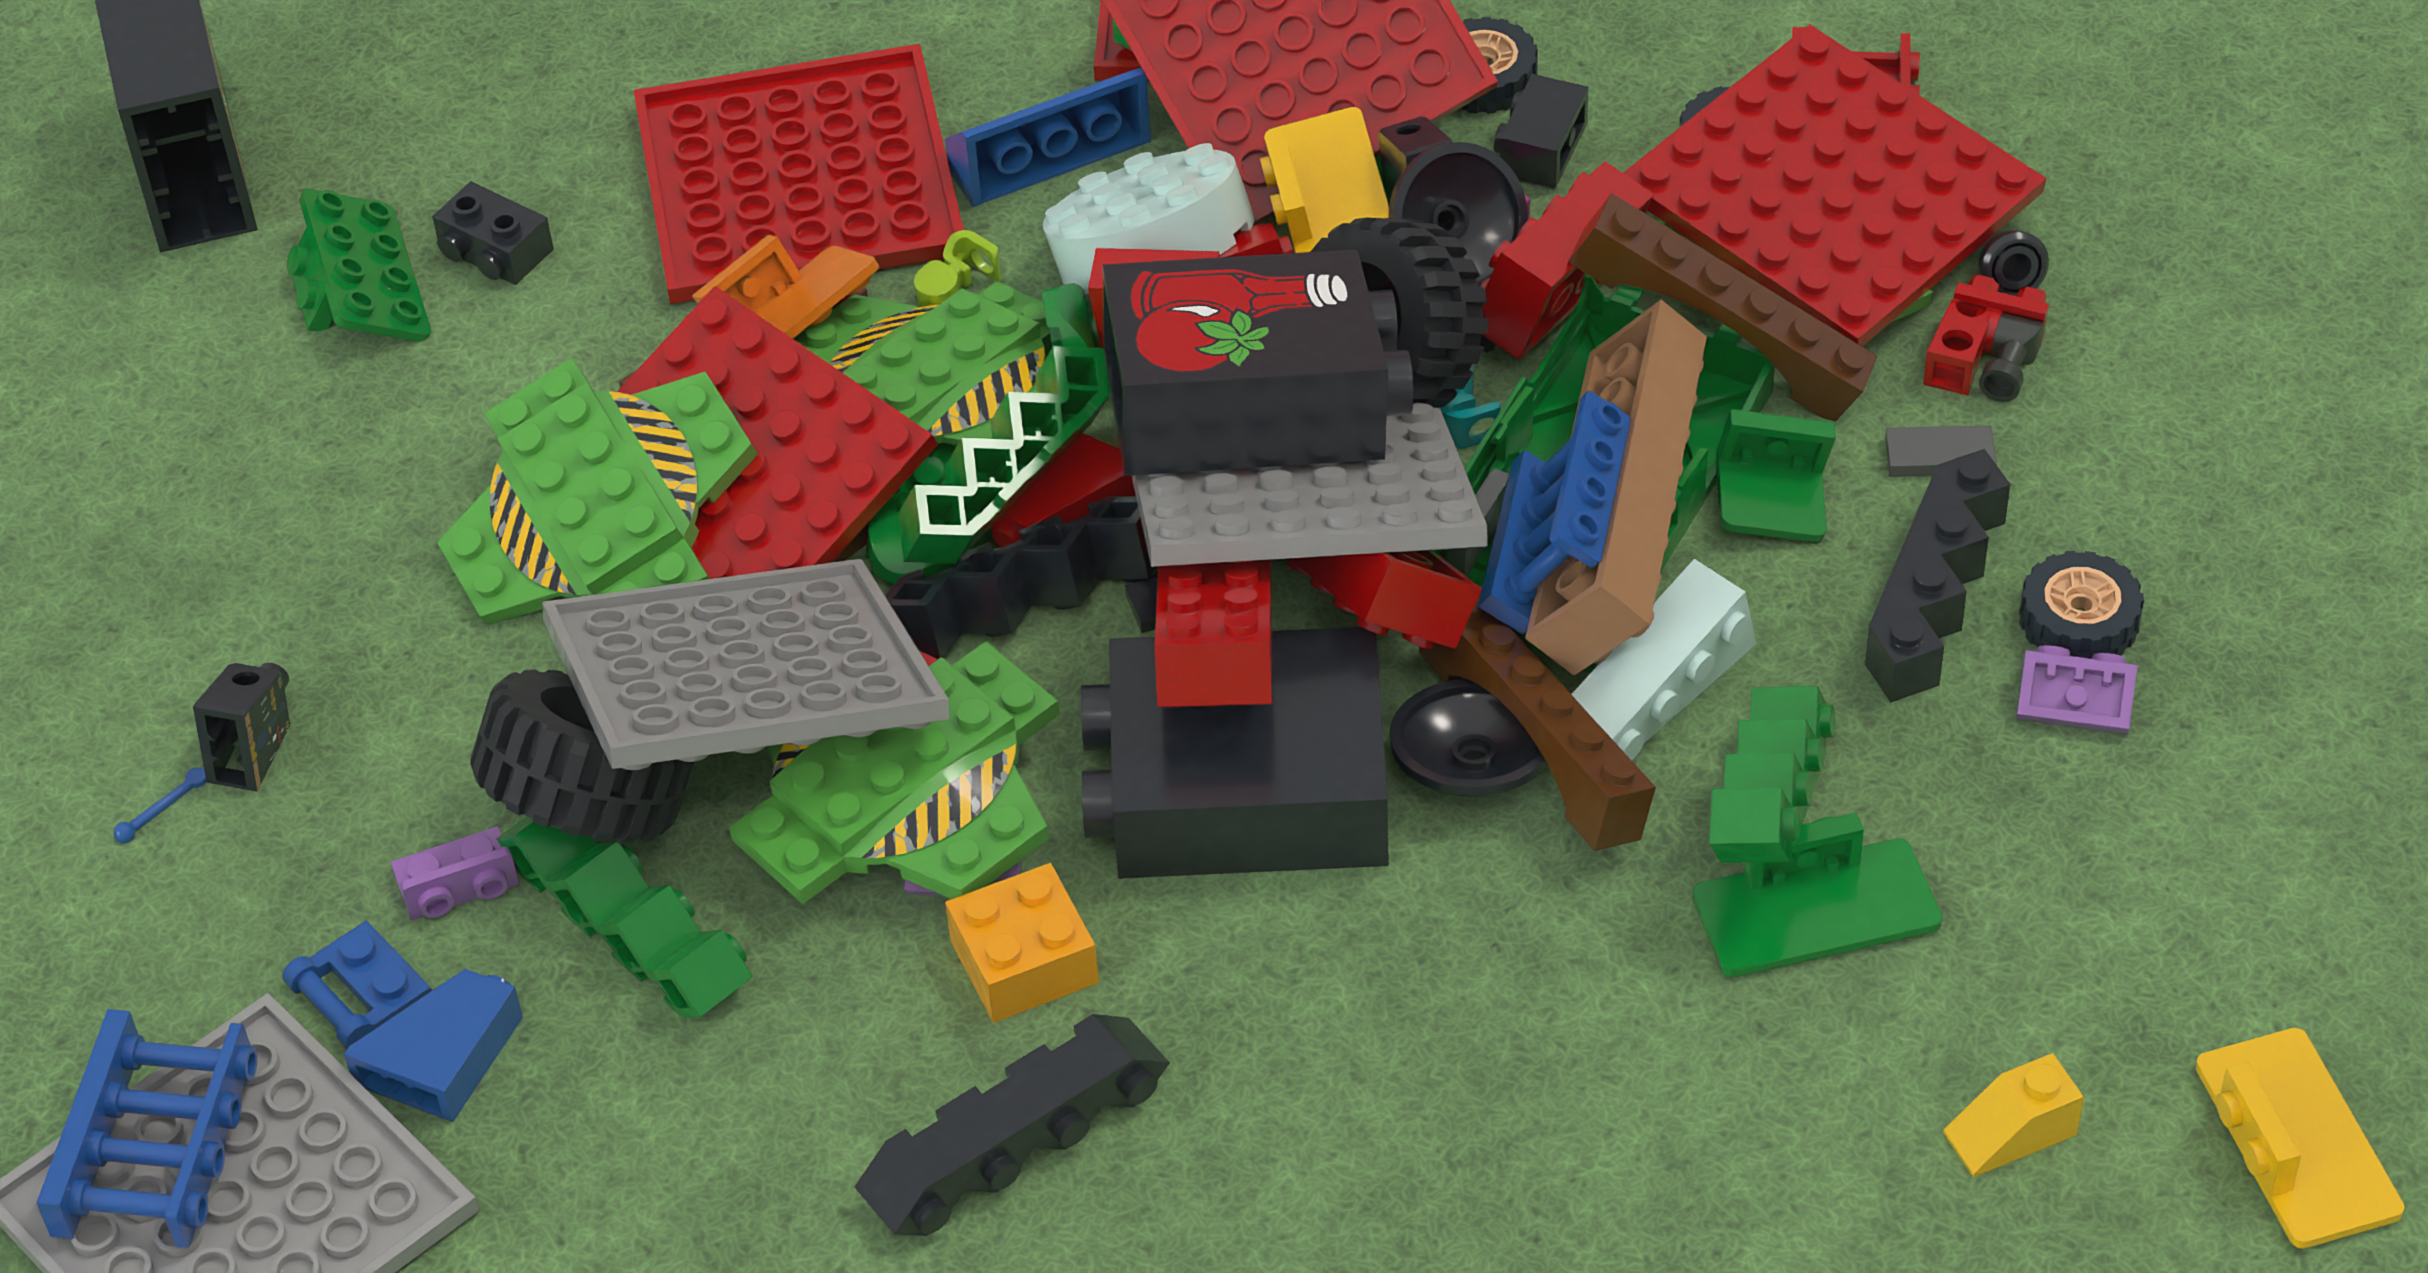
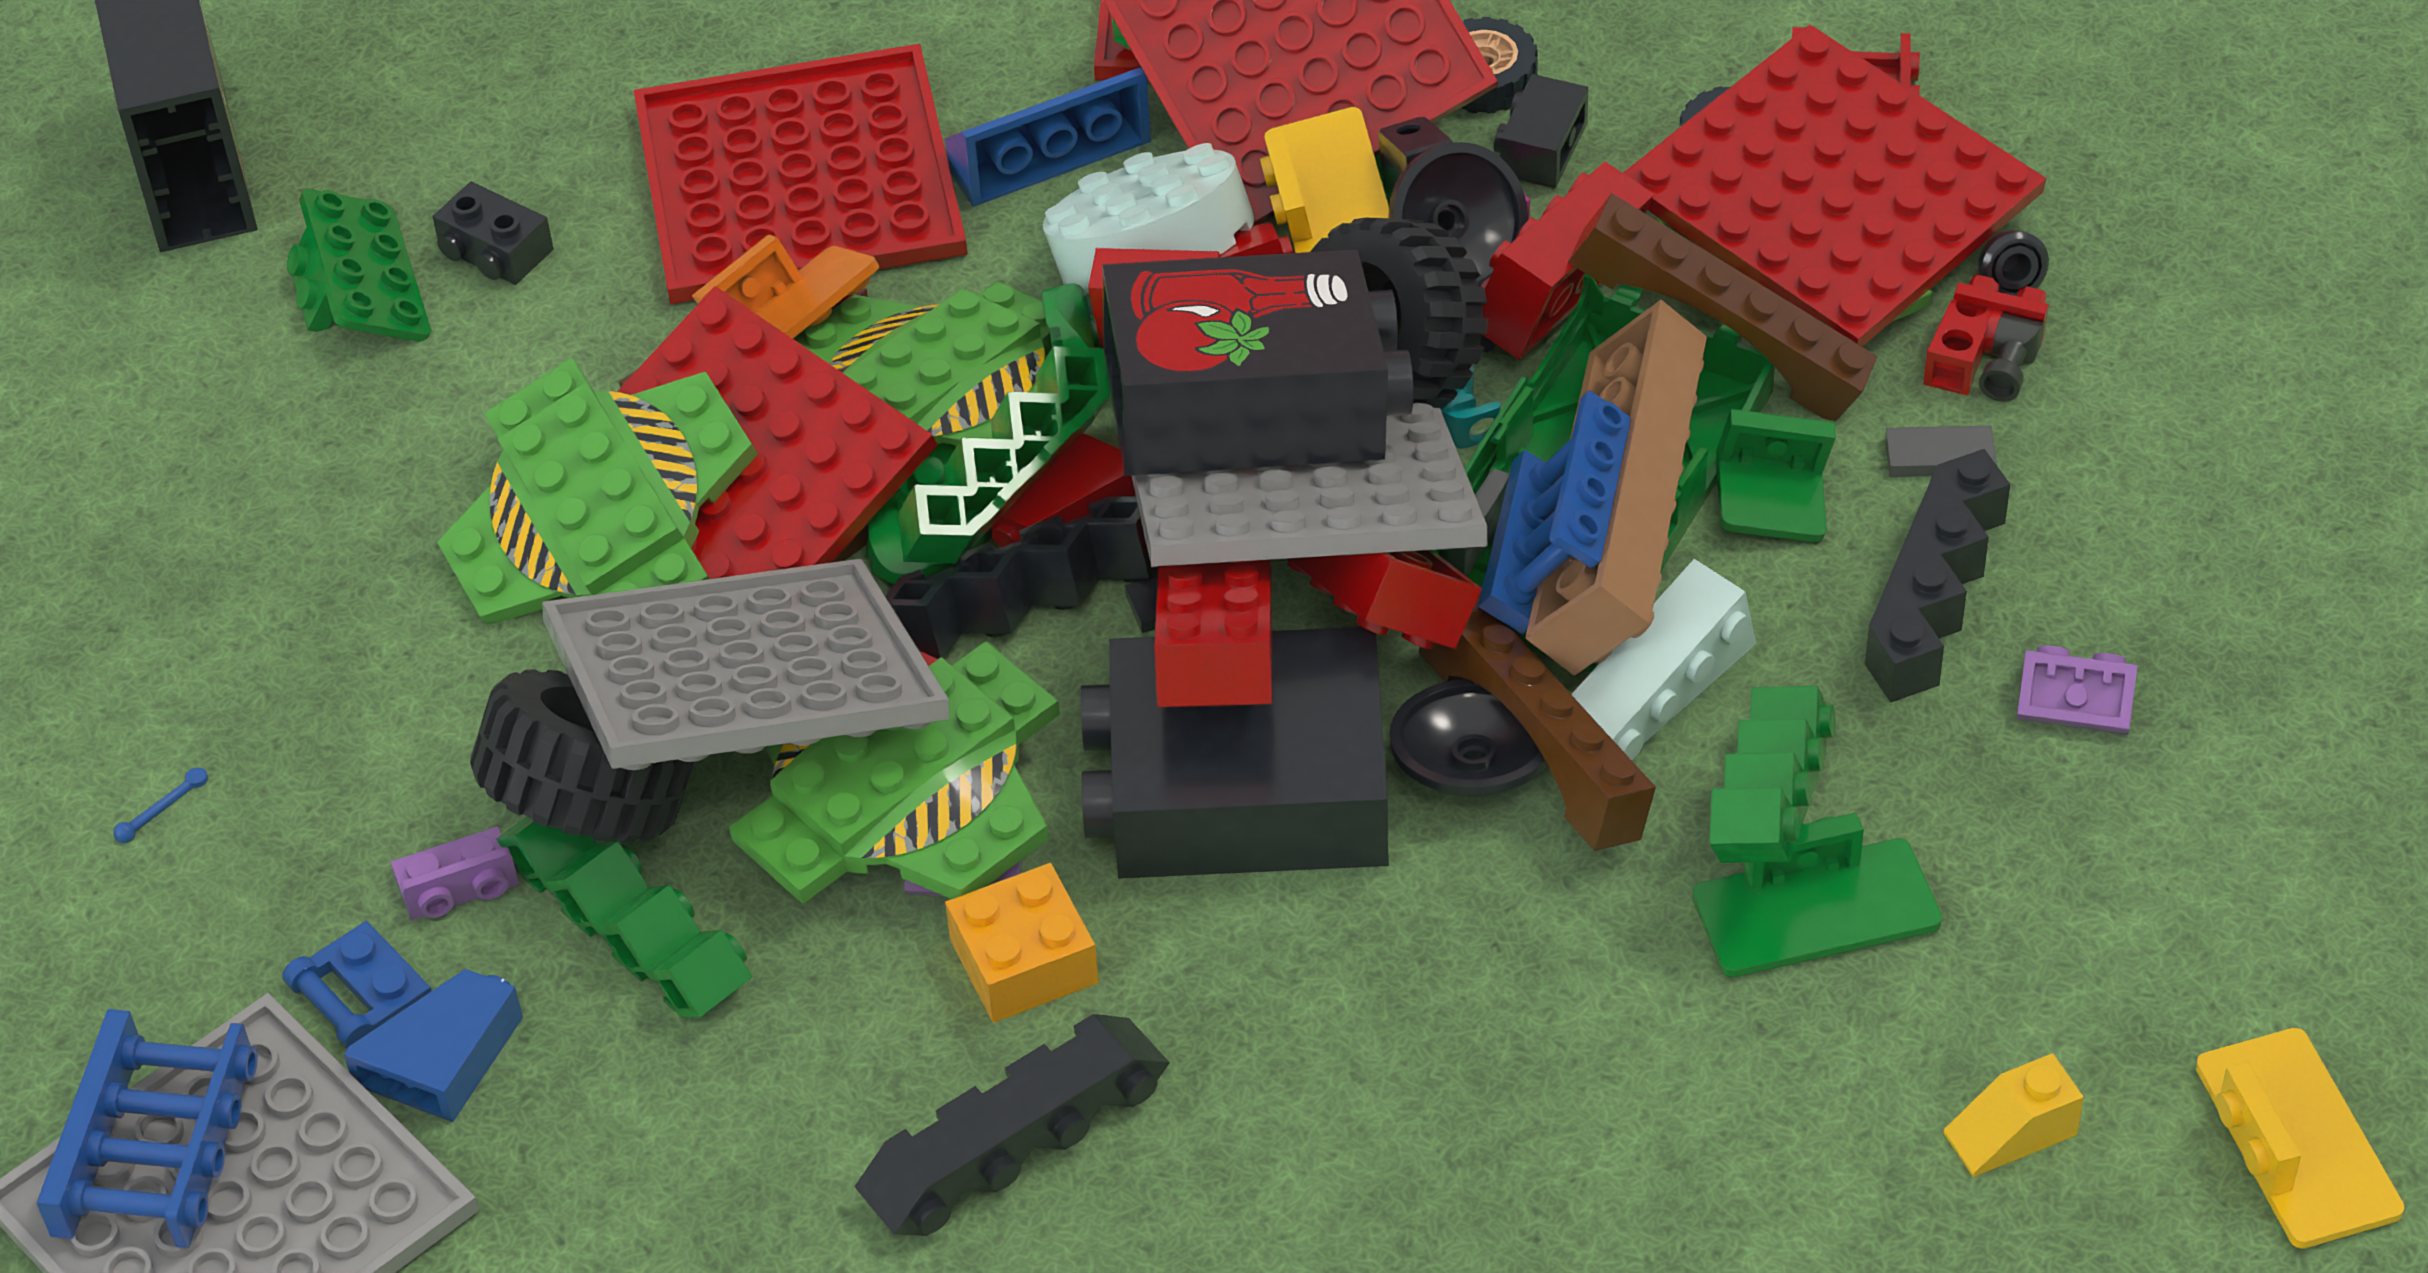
(246, 710): black torso -> none
(941, 280): lime leg -> none
(2085, 582): black wheel -> none

